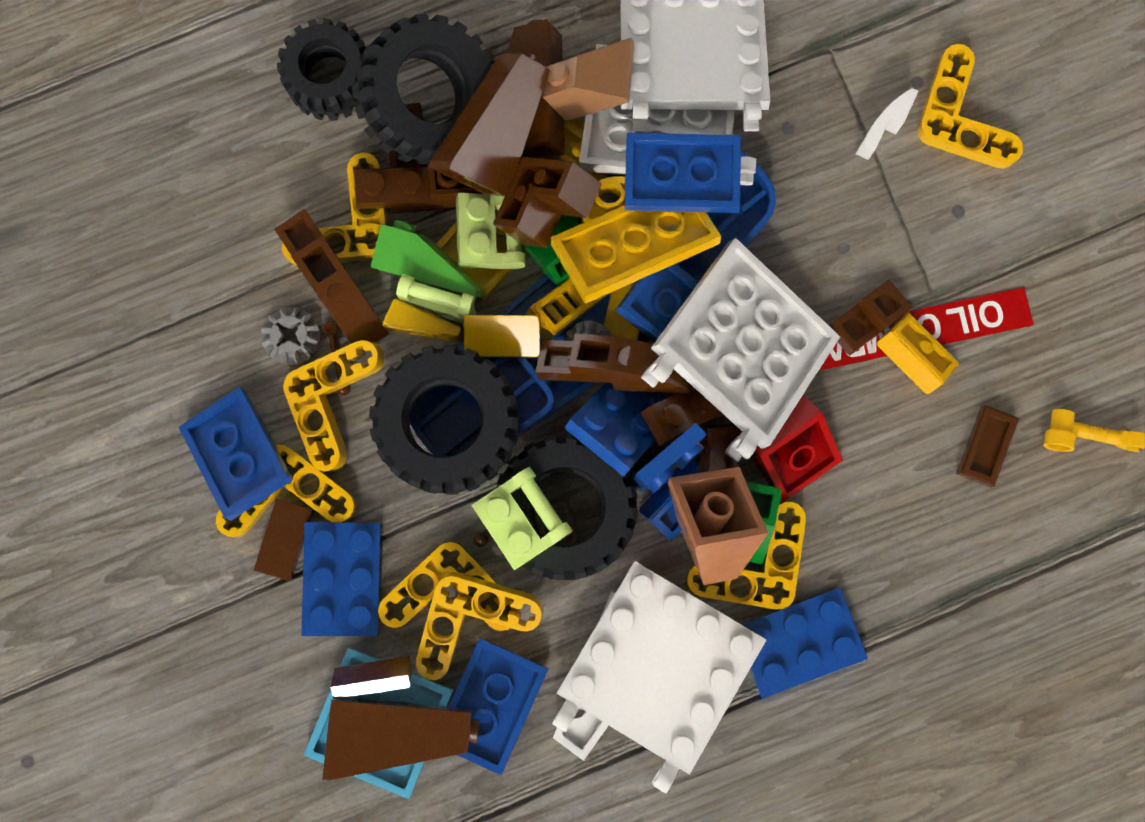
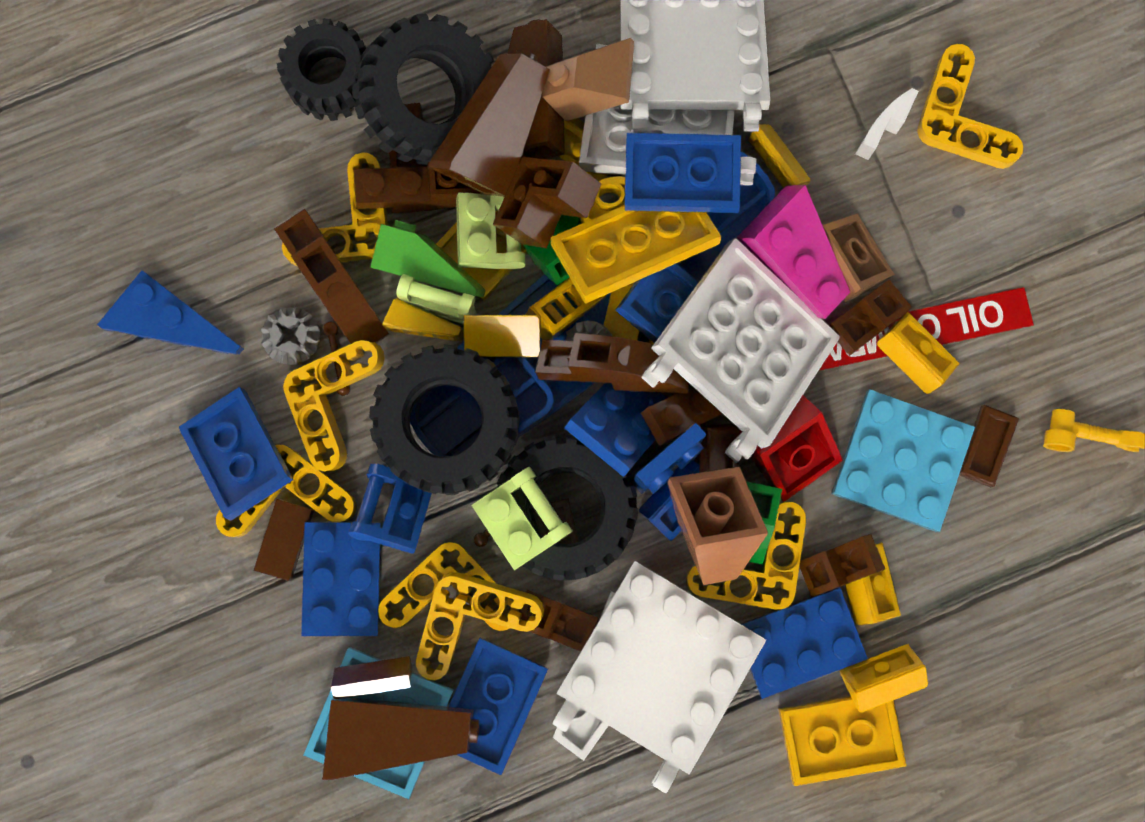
(156, 313): none -> blue wing
(403, 516): none -> blue plate
(562, 622): none -> reddish brown slope
(778, 157): none -> yellow slope
(797, 250): none -> dark pink wedge
(838, 741): none -> yellow tile
(841, 565): none -> reddish brown slope
(857, 255): none -> medium nougat slope
(874, 596): none -> yellow slope
(885, 677): none -> yellow slope
(903, 460): none -> medium azure plate

